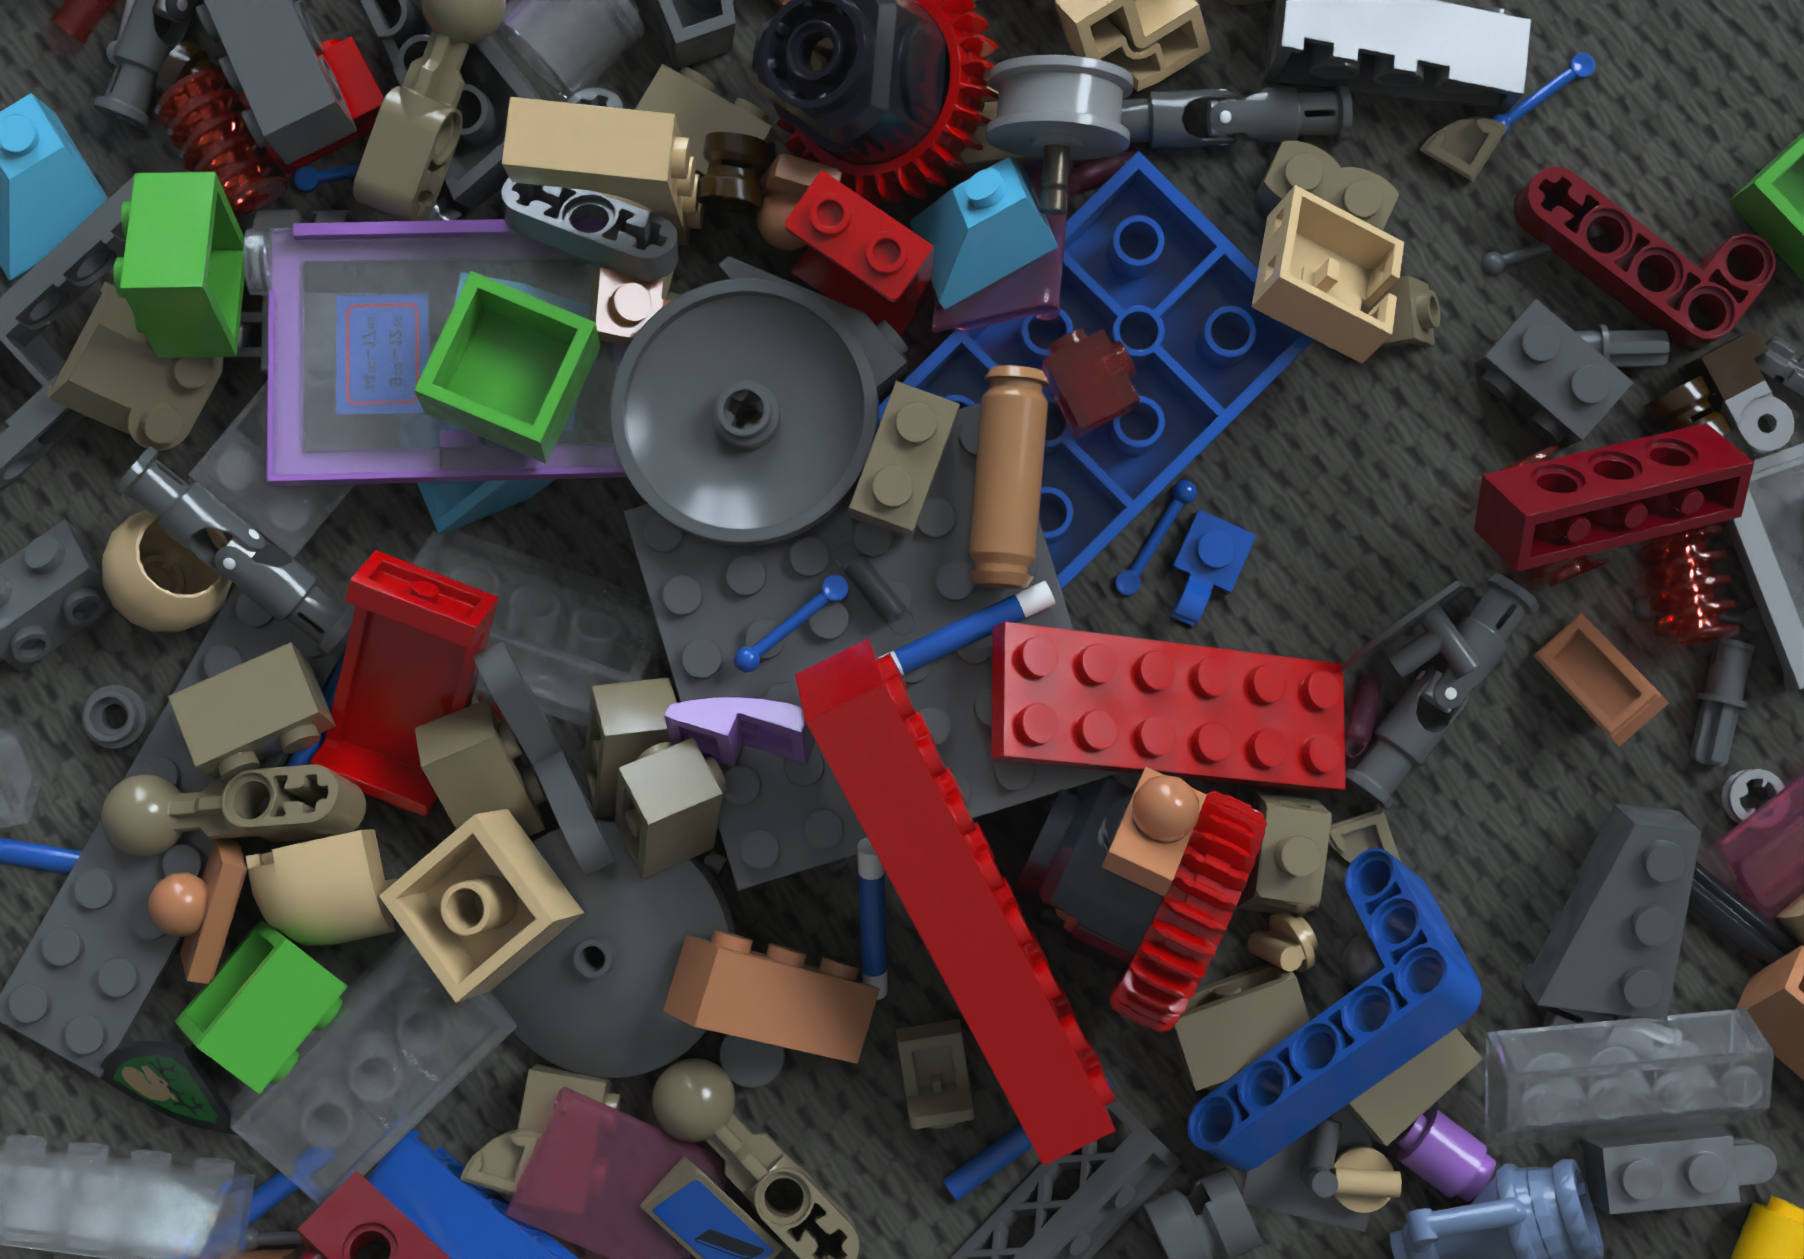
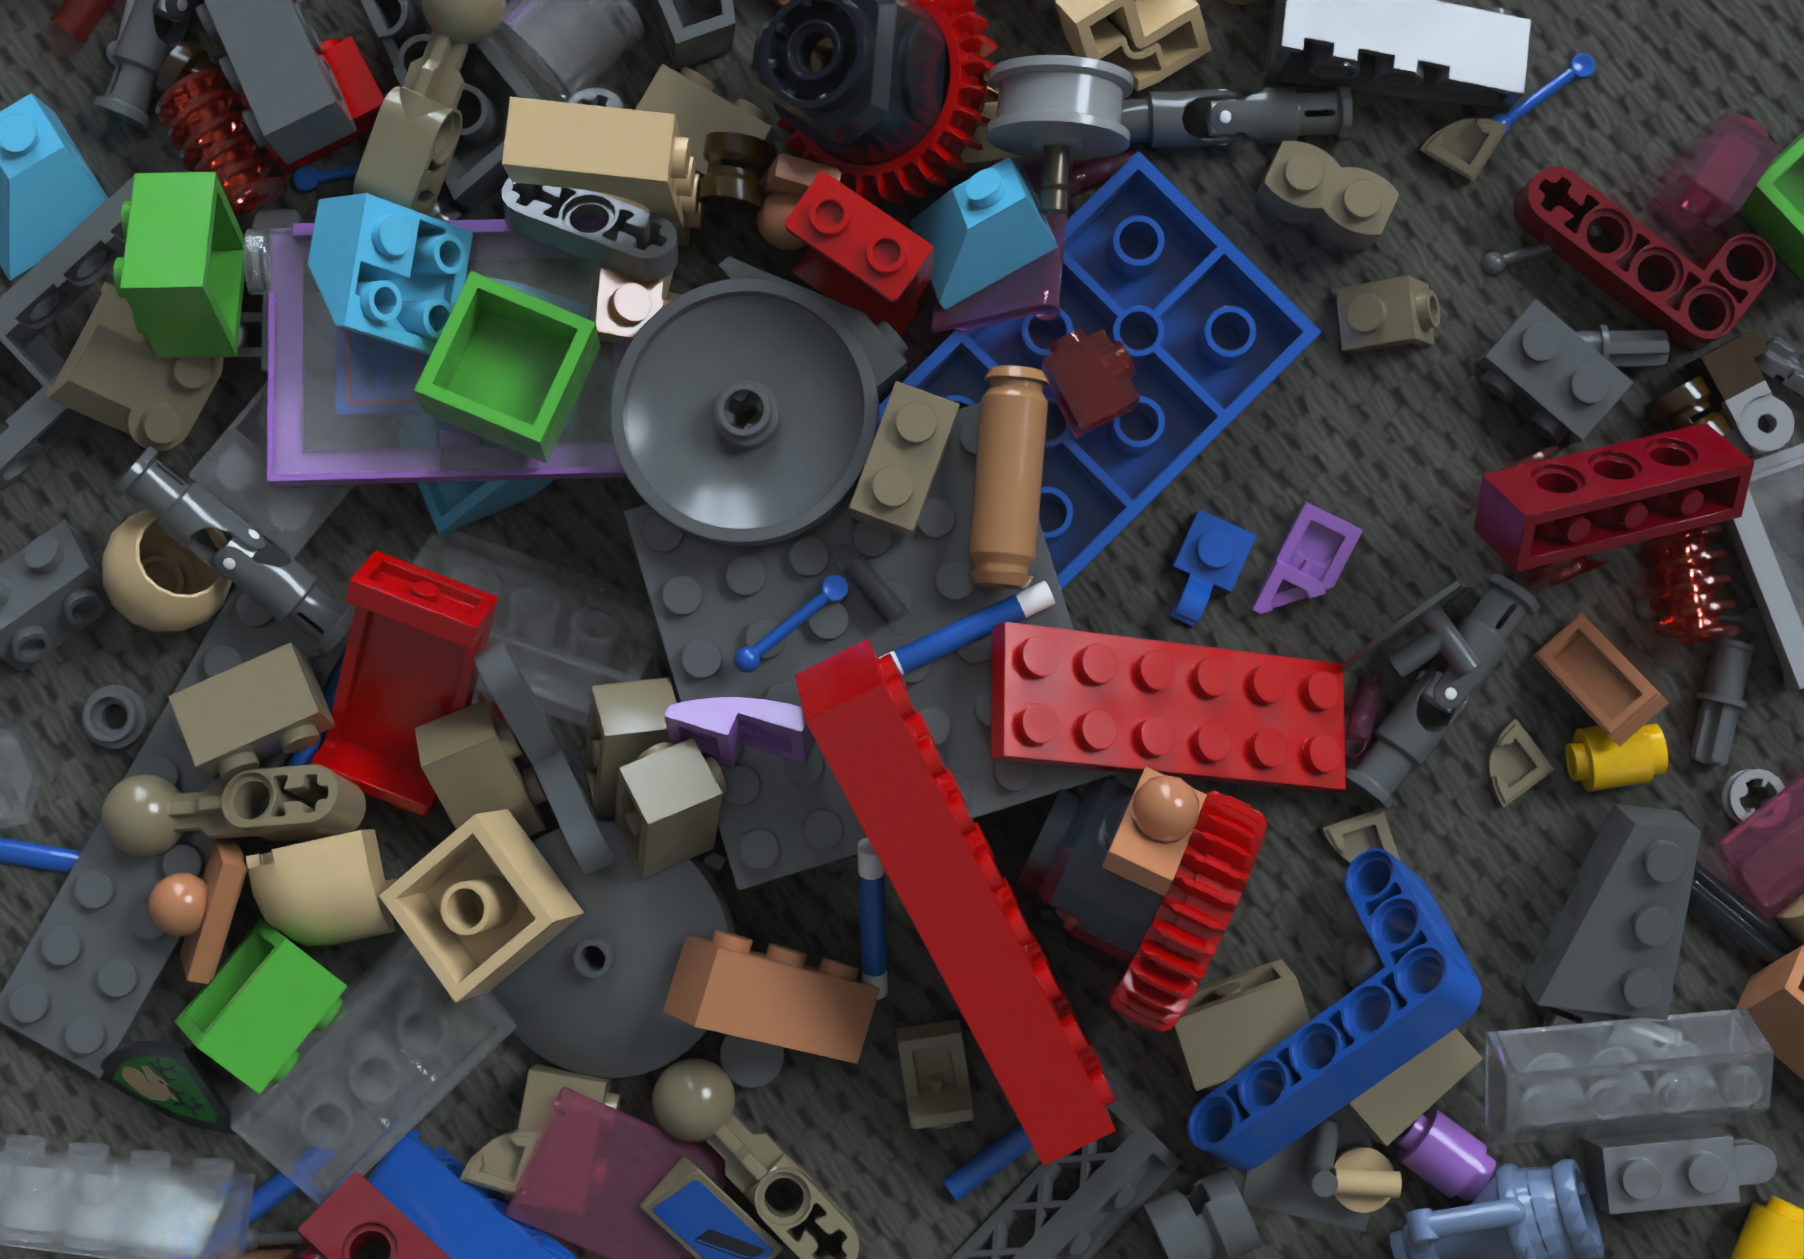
(387, 269): none -> medium azure slope
(1128, 581): blue hinge -> none
(1286, 944): tan plate -> none
(1292, 854): dark tan torso -> none
(1308, 558): none -> medium lavender slope
(1320, 271): tan piece -> none
(1514, 764): none -> dark tan tile
(1605, 765): none -> yellow brick
(1714, 174): none -> clear pink brick

